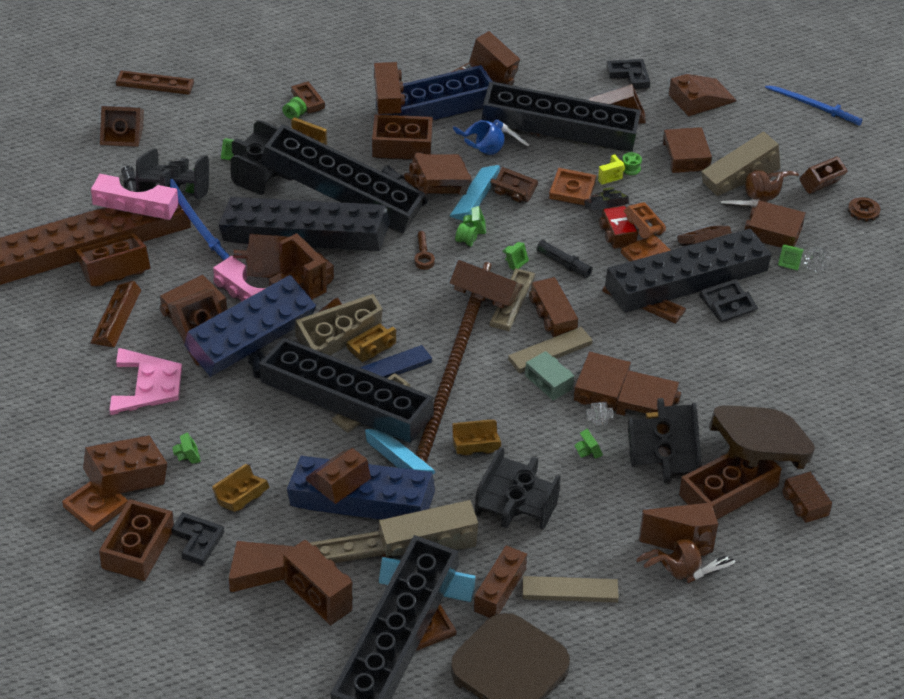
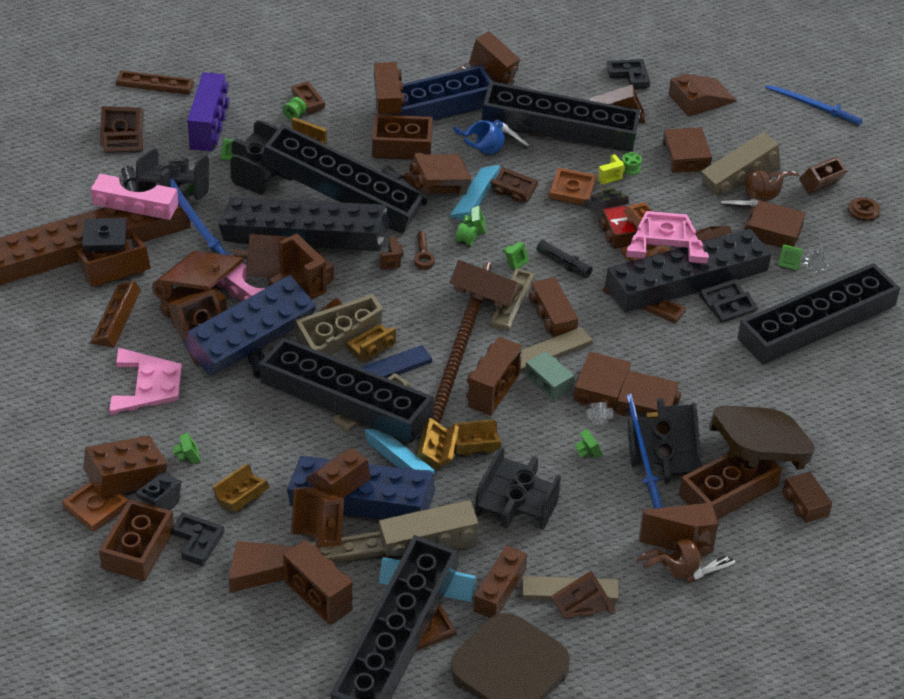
(104, 234): none -> black plate
(122, 149): none -> reddish brown tile
(161, 492): none -> black slope
(195, 271): none -> reddish brown door
(208, 112): none -> dark purple brick
(317, 515): none -> reddish brown panel
(392, 258): none -> reddish brown bracket
(437, 443): none -> pearl gold bracket
(494, 375): none -> reddish brown brick
(582, 597): none -> reddish brown wing
(650, 480): none -> blue sword
(667, 230): none -> bright pink wing
(818, 313): none -> black brick

